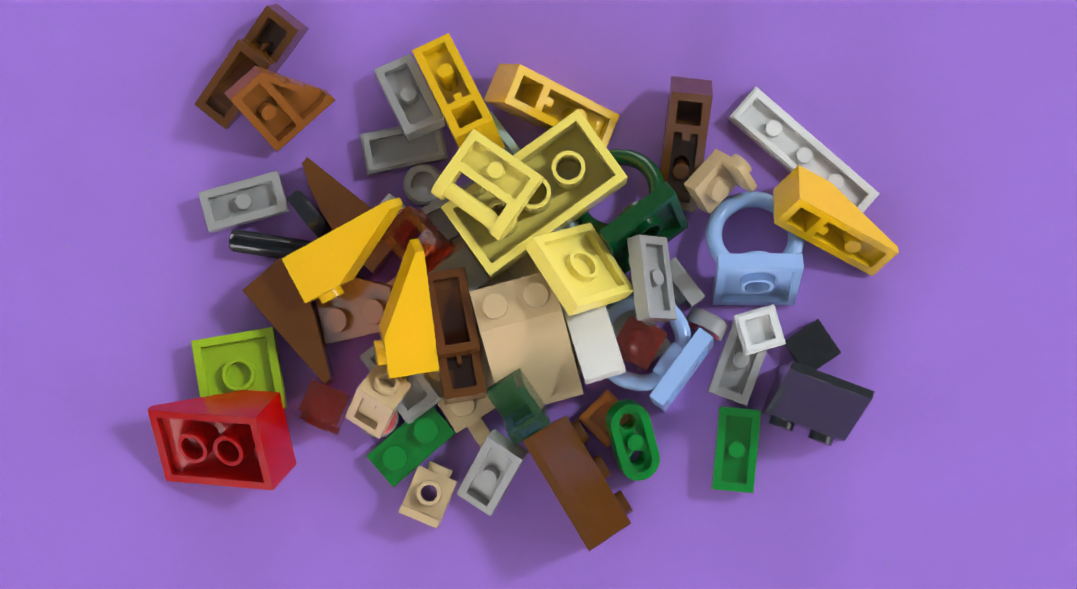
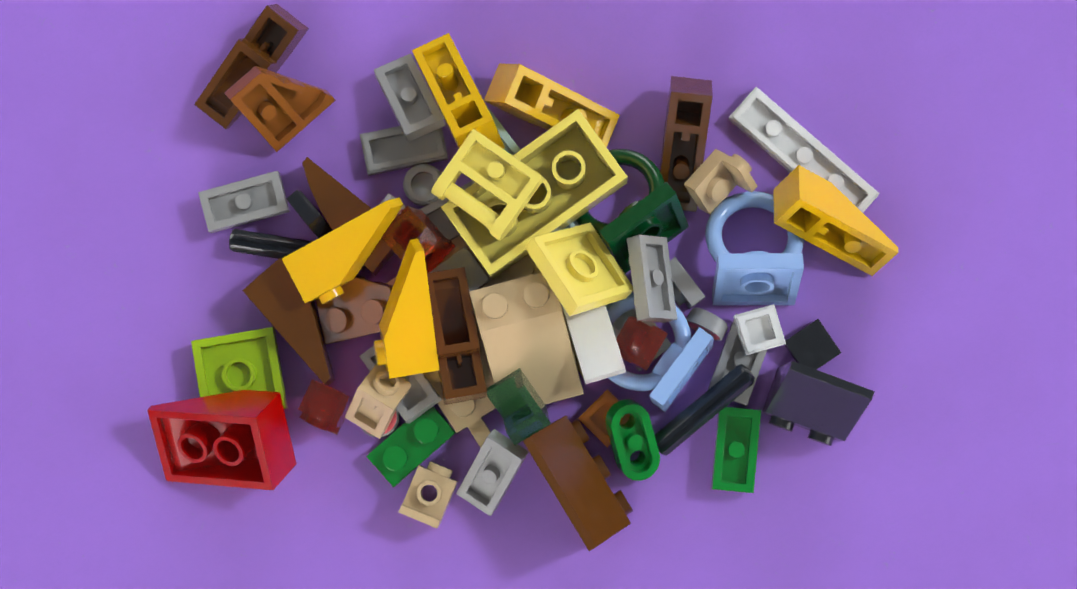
(704, 409): none -> black axle

